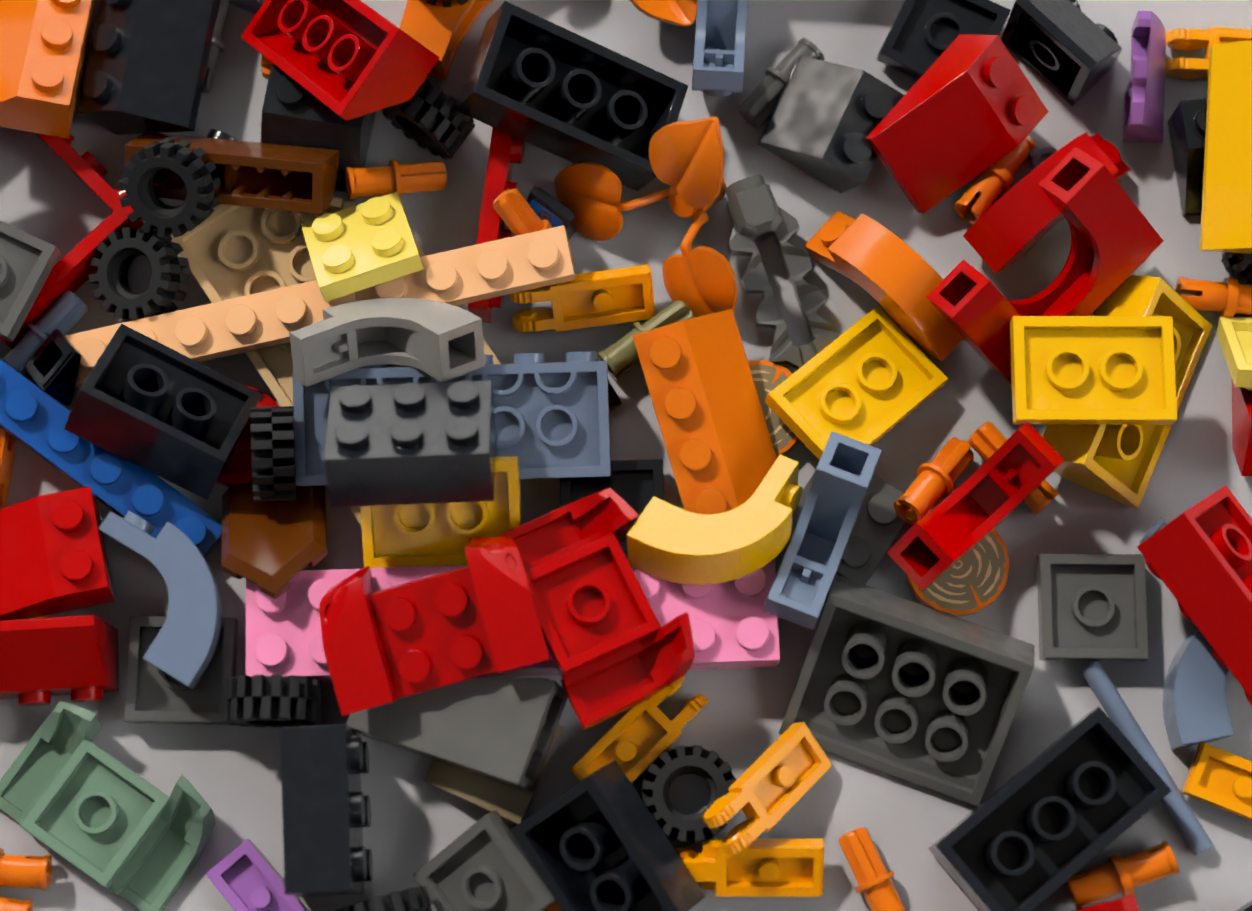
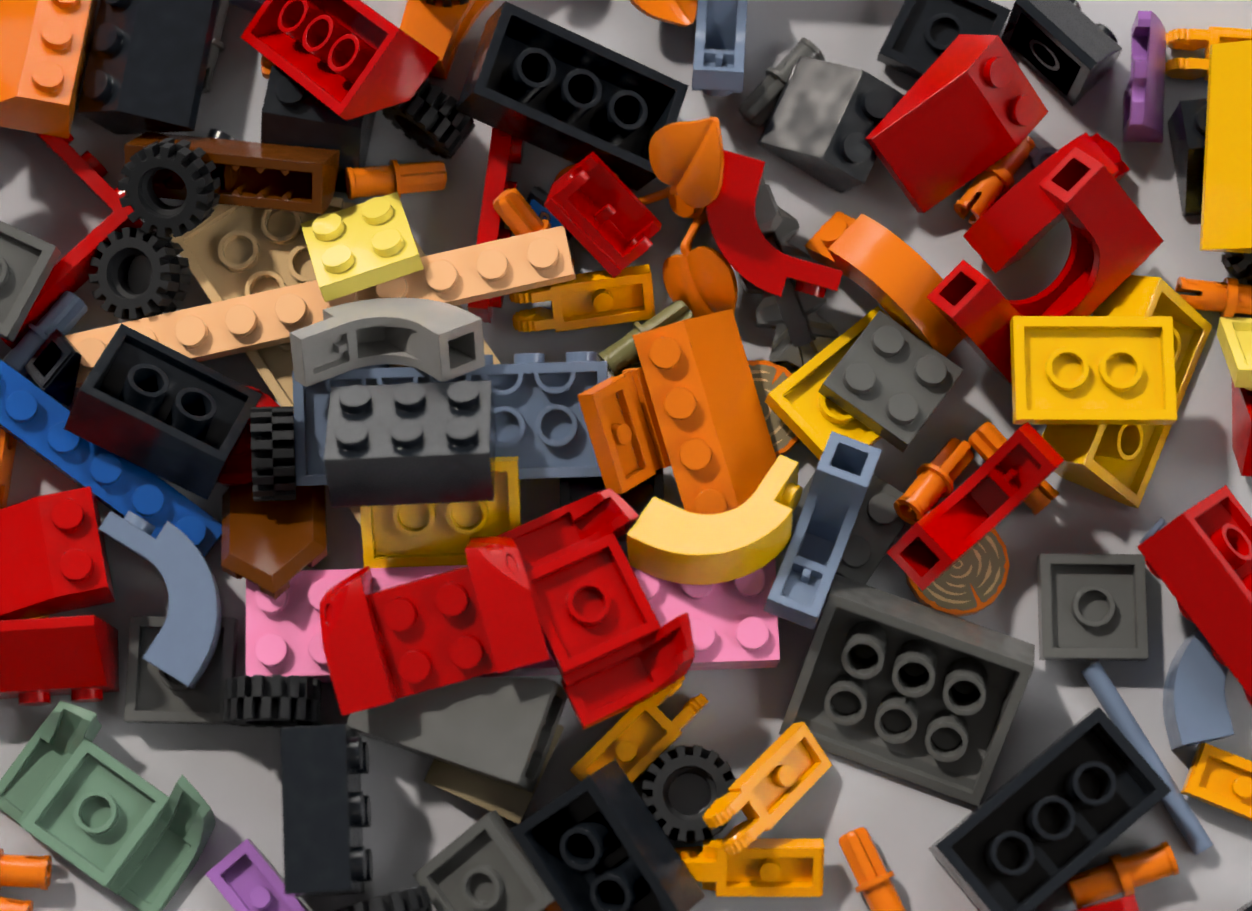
(602, 214): none -> red hinge
(624, 430): none -> orange plate
(742, 242): none -> red arch
(891, 381): none -> dark grey plate

